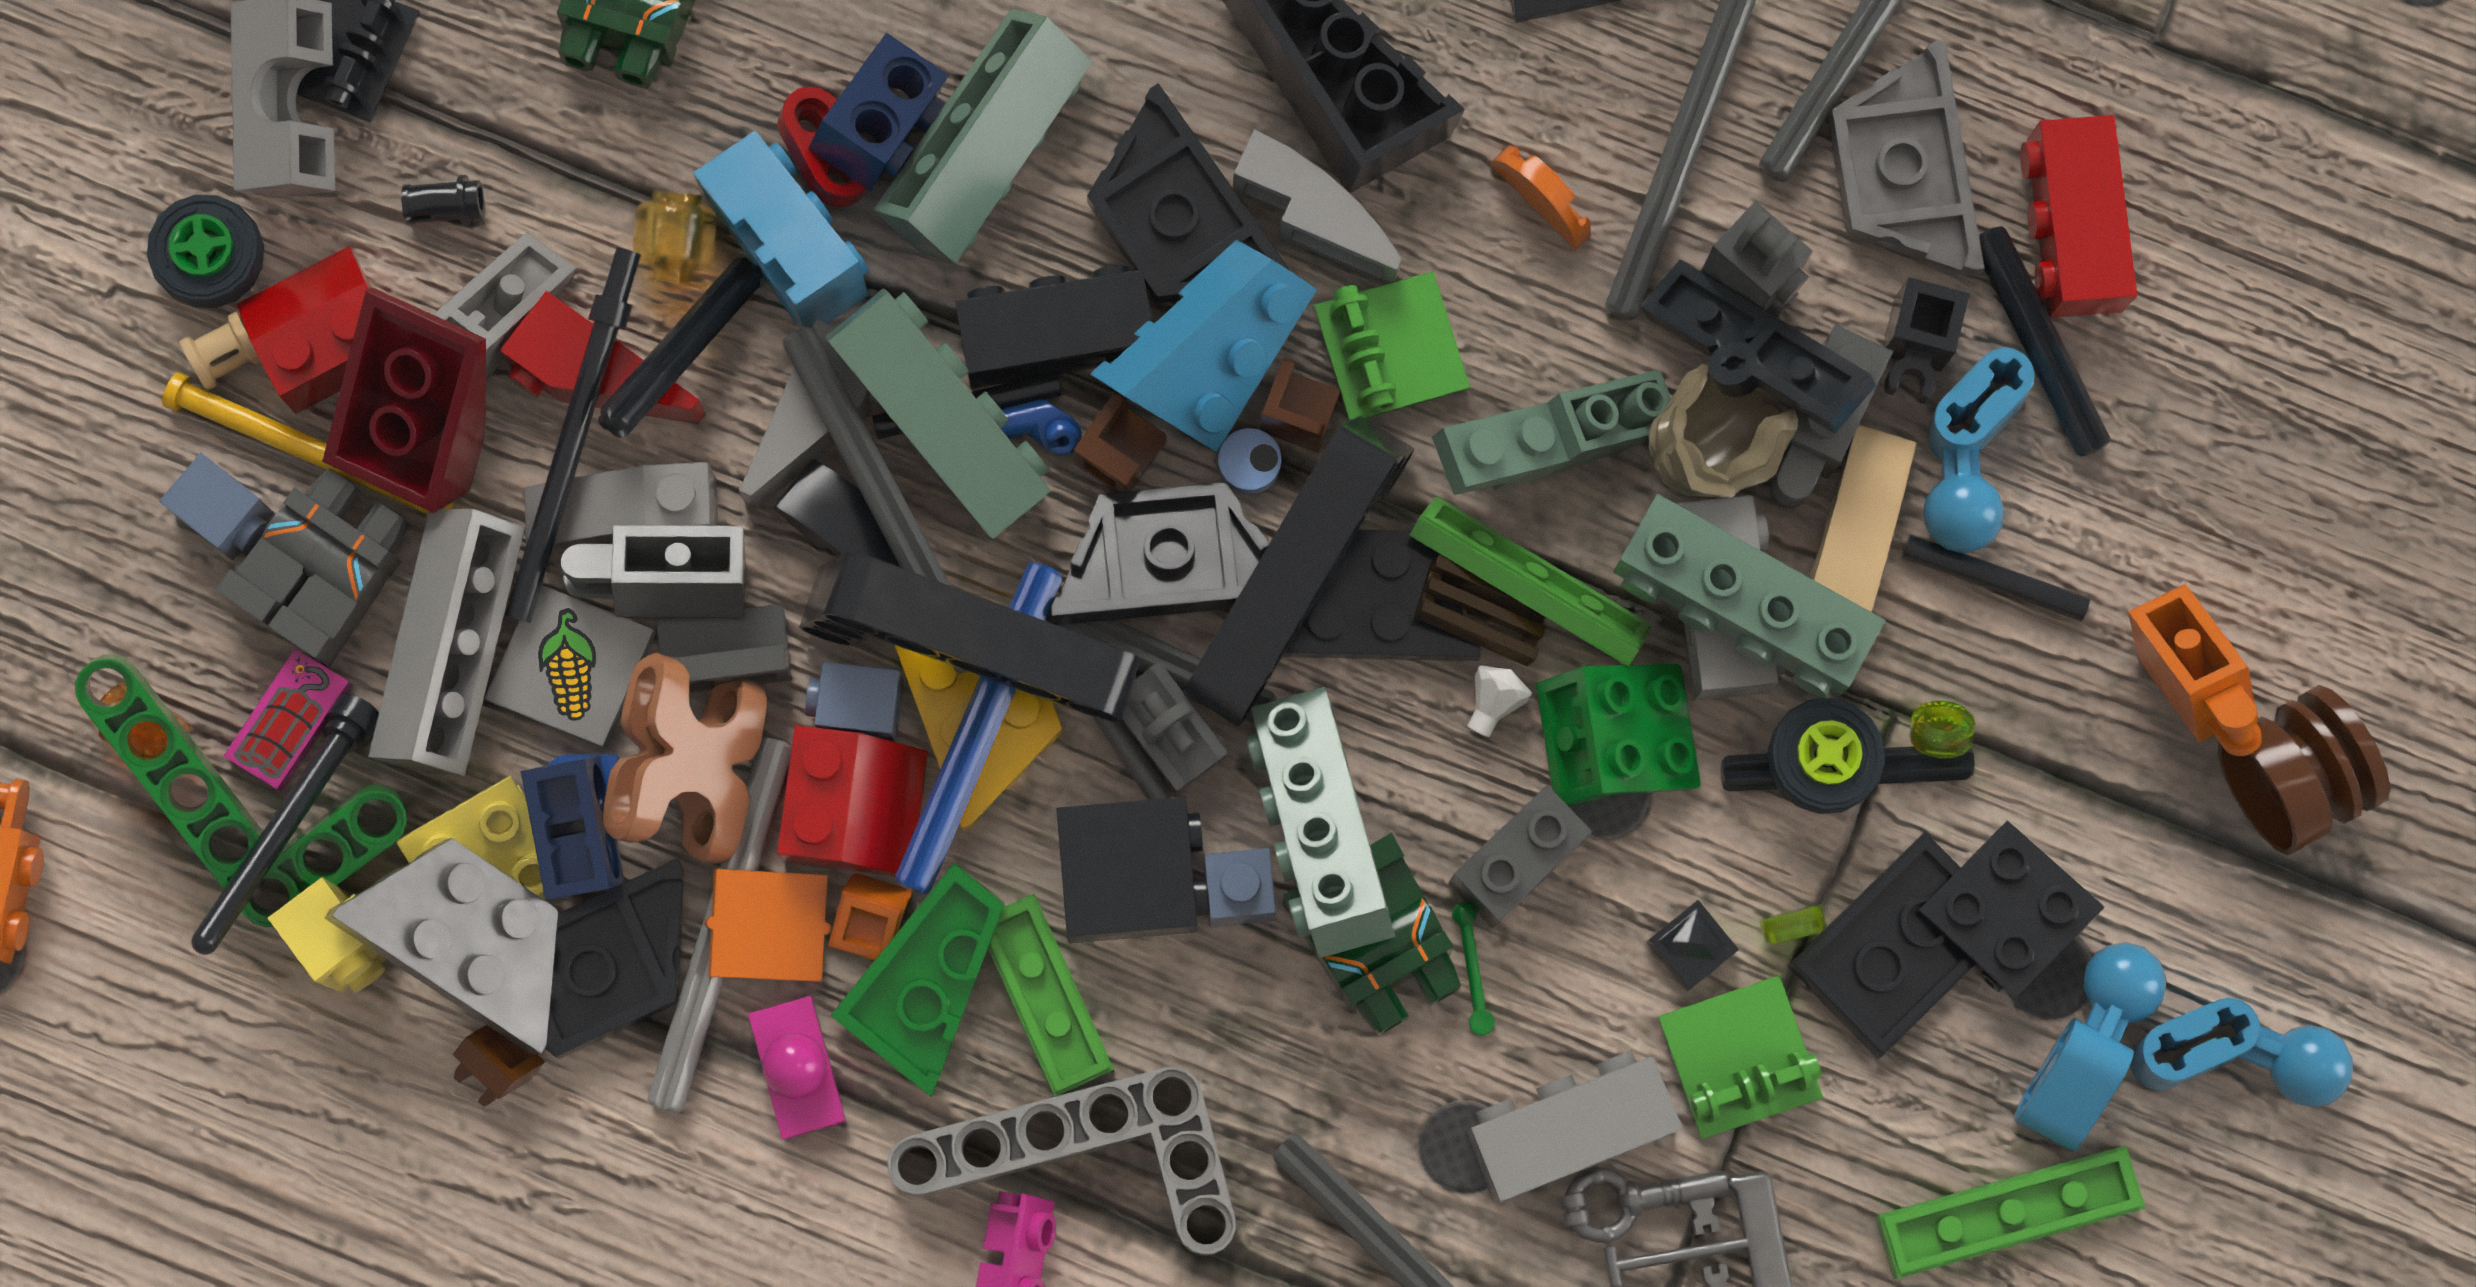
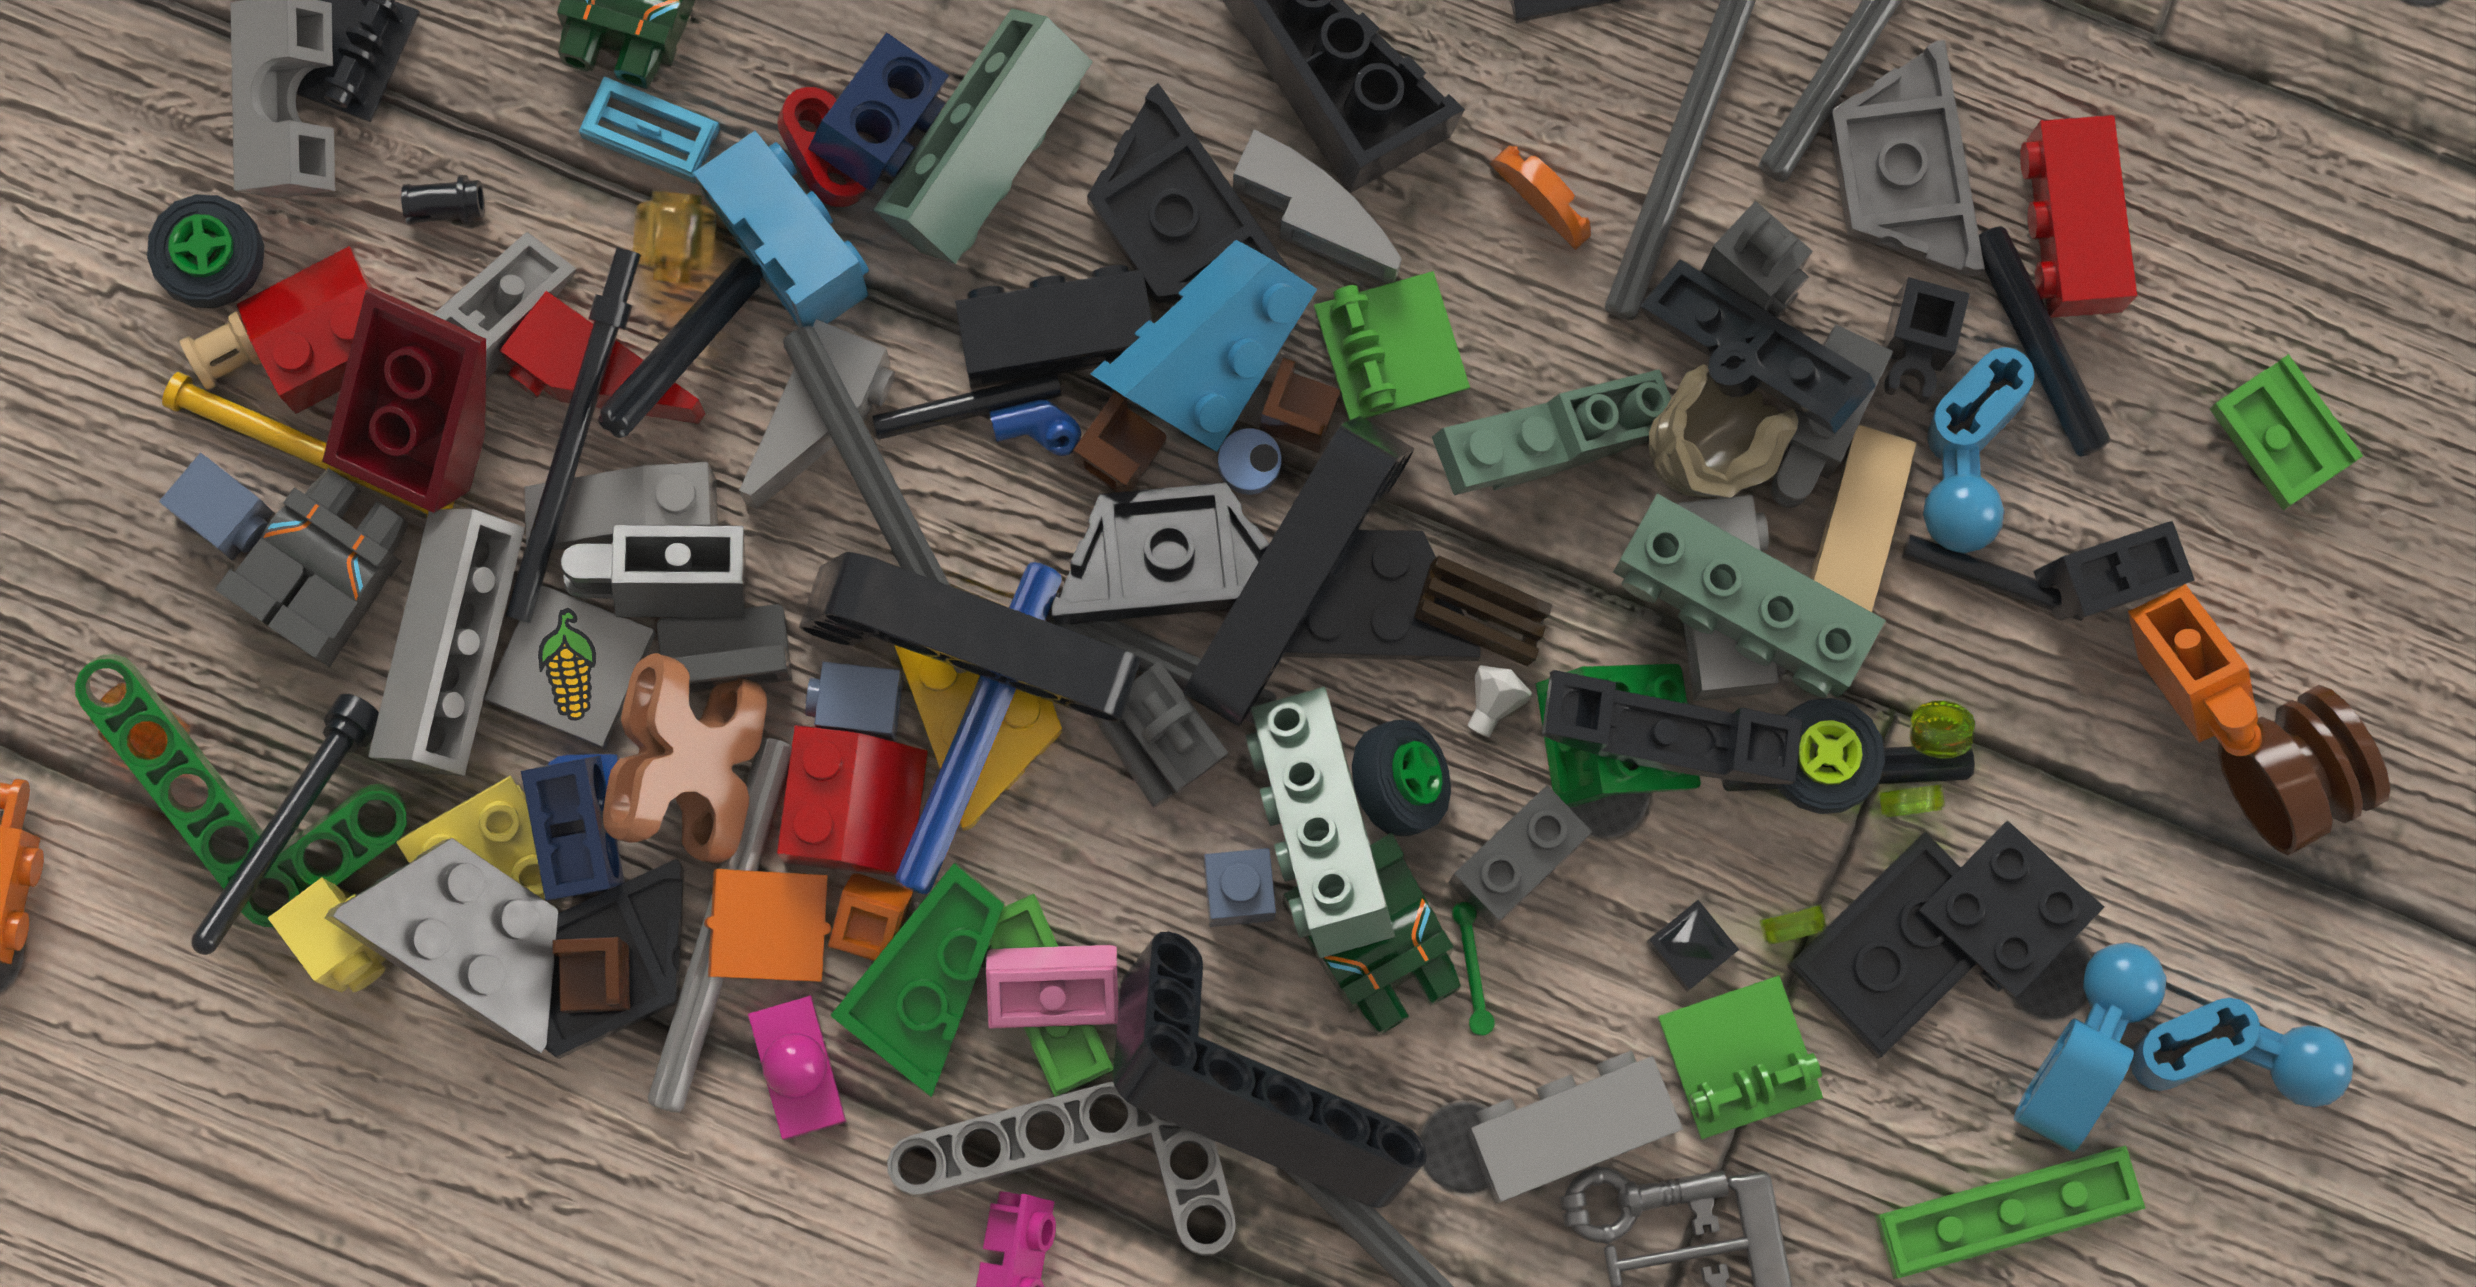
(287, 720): tile -> none
(495, 1063): reddish brown tile -> none
(593, 974): none -> reddish brown panel
(697, 150): none -> medium azure tile
(833, 514): black slope -> none
(938, 412): sand green brick -> none
(1052, 986): none -> bright pink slope
(1130, 870): black piece -> none
(1239, 1101): none -> black beam
(1401, 778): none -> black wheel
(1531, 580): bright green tile -> none
(1669, 733): none -> black slope
(1912, 800): none -> clear neon green tile
(2117, 572): none -> black hinge
(2285, 432): none -> bright green plate

